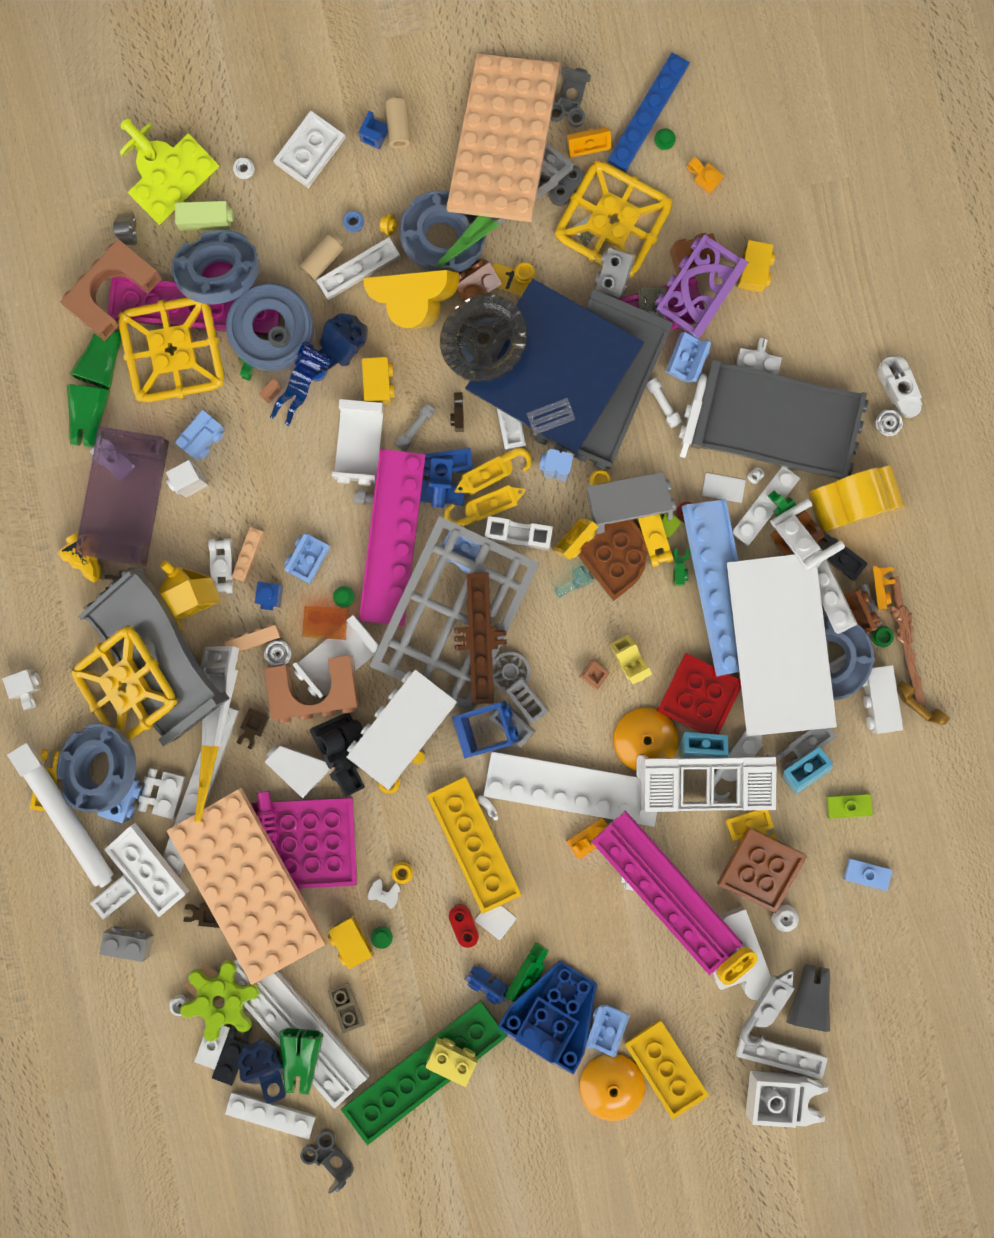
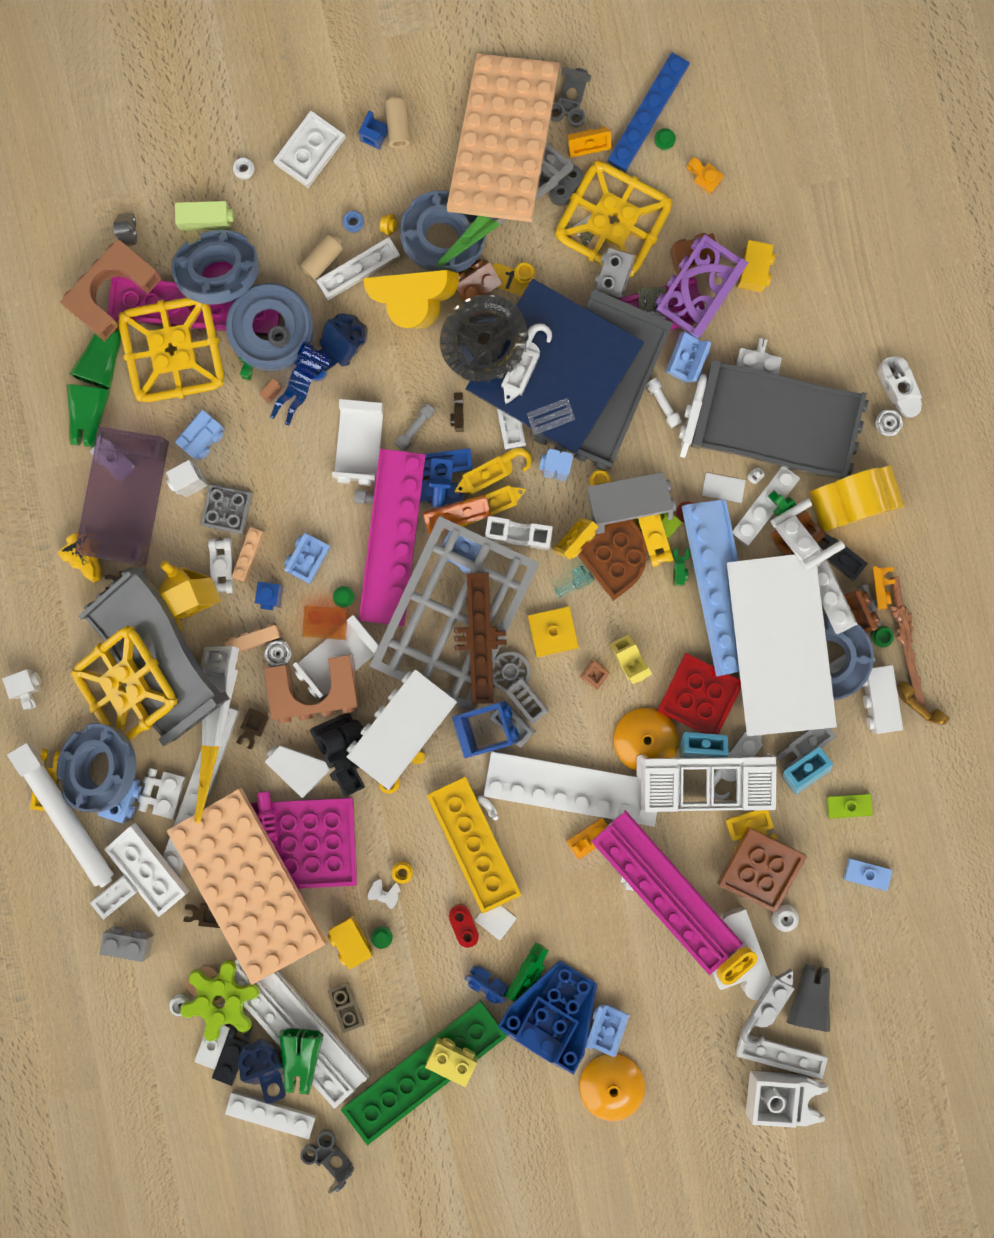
(170, 174): neon yellow plate -> none
(226, 509): none -> light grey tile
(377, 380): yellow brick -> none
(459, 512): none -> orange tile
(517, 380): none -> white plate
(553, 631): none -> yellow plate
(666, 1069): yellow plate -> none

